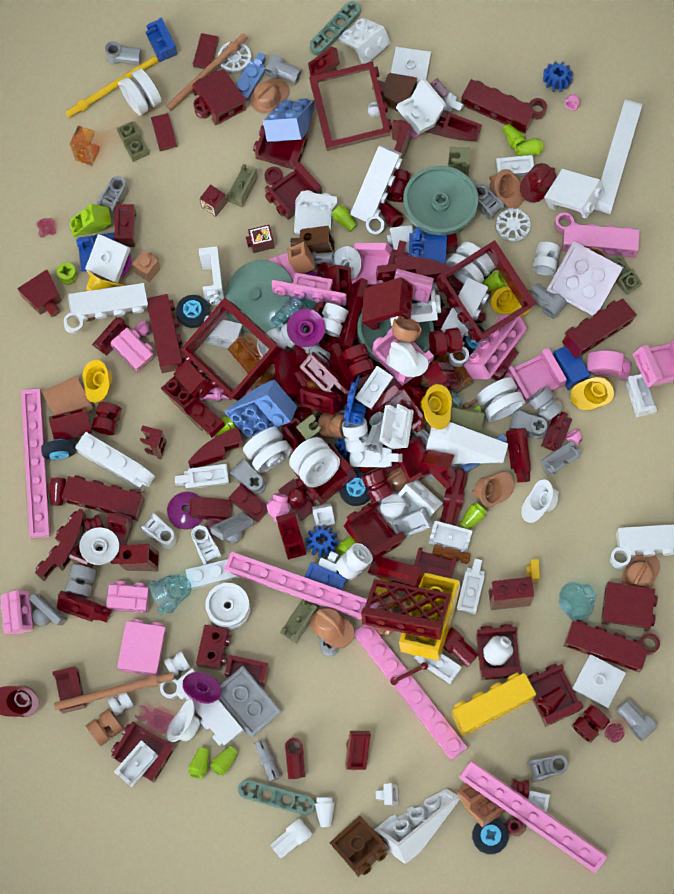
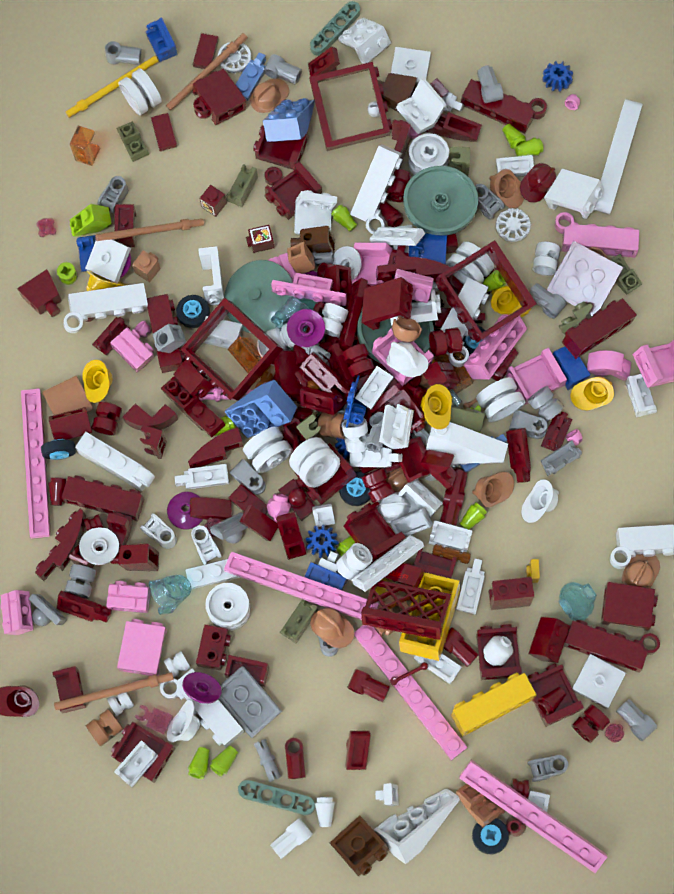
(162, 419): none -> dark red brick
(169, 338): none -> light grey brick
(184, 224): none -> nougat bar
(259, 523): none -> dark red tile
(363, 684): none -> dark red piece
(387, 563): none -> white tile
(397, 236): none -> white tile
(427, 151): none -> white wheel
(490, 89): none -> light grey piece
(549, 639): none -> dark red brick
(580, 313): none -> olive slope

